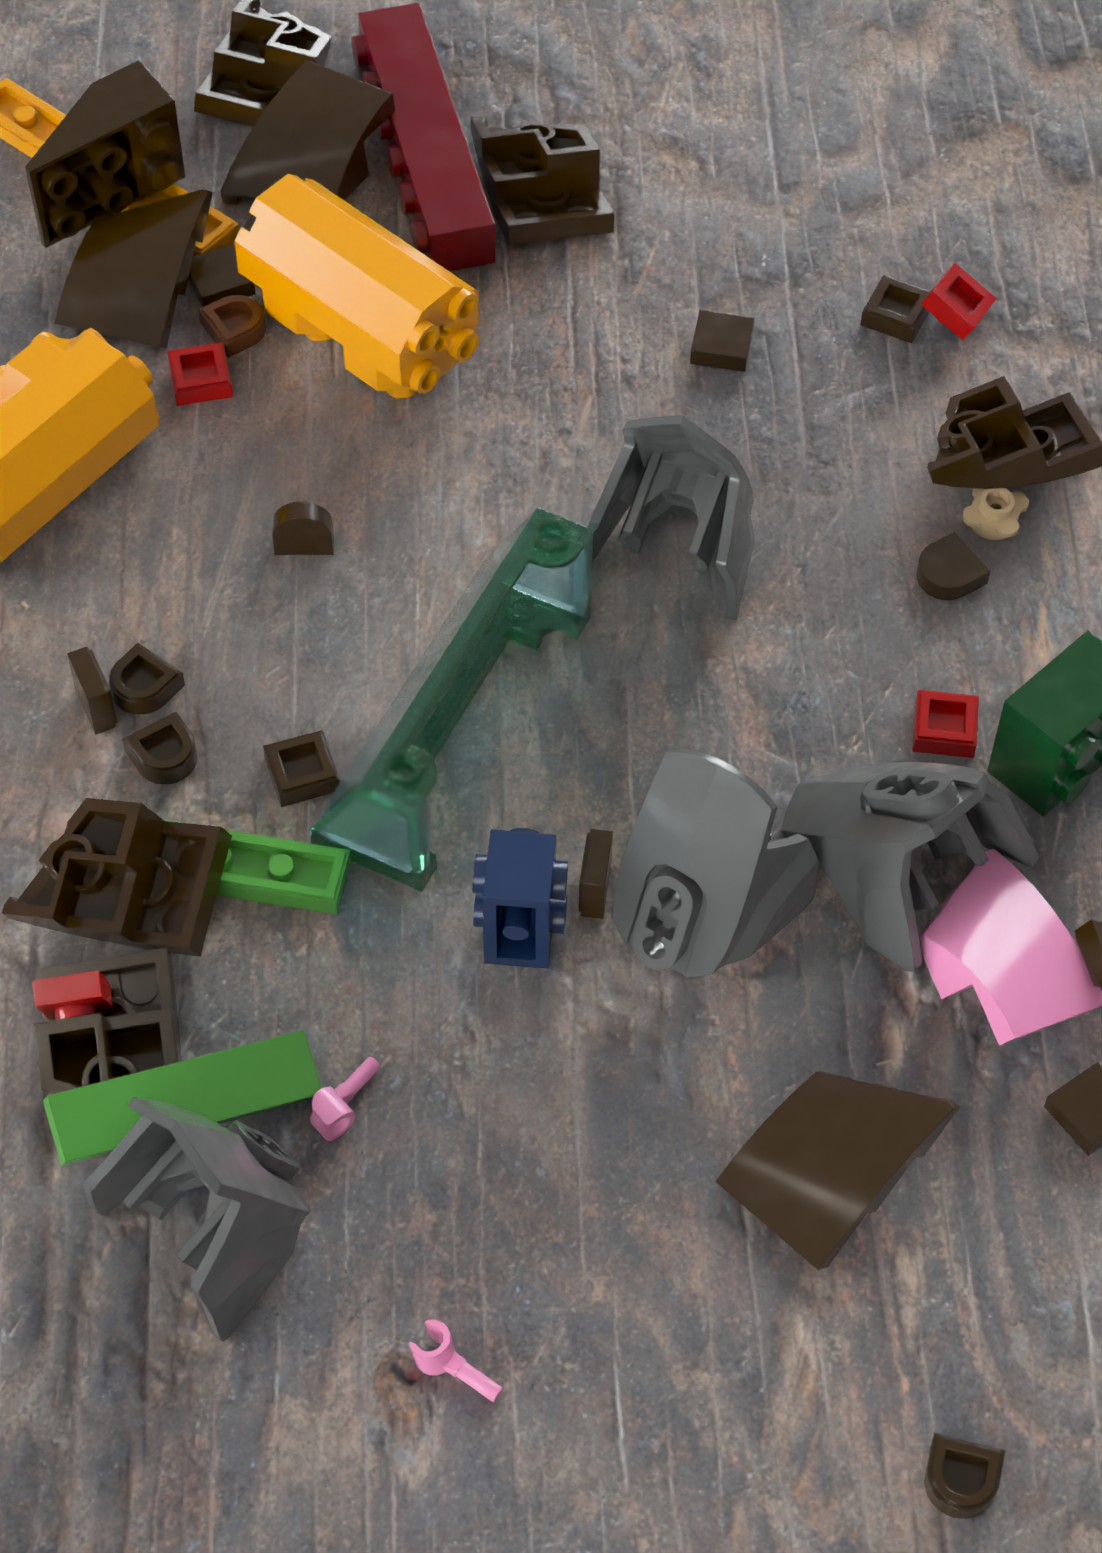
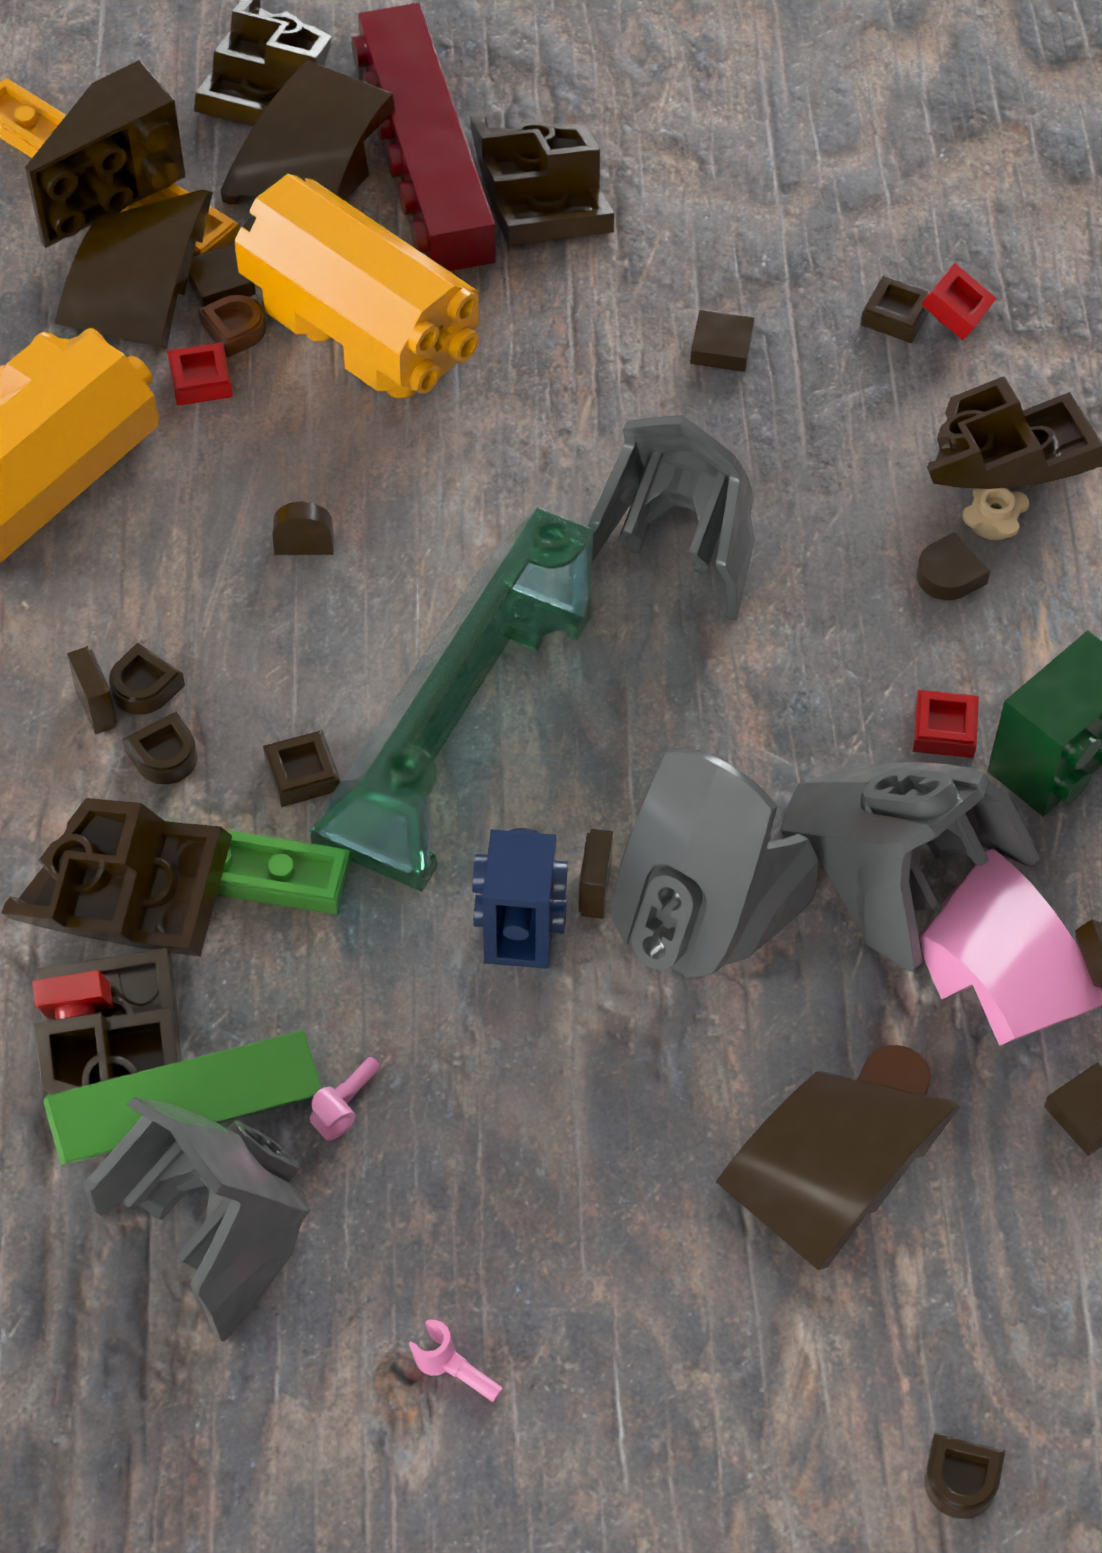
(897, 1068): none -> reddish brown tile

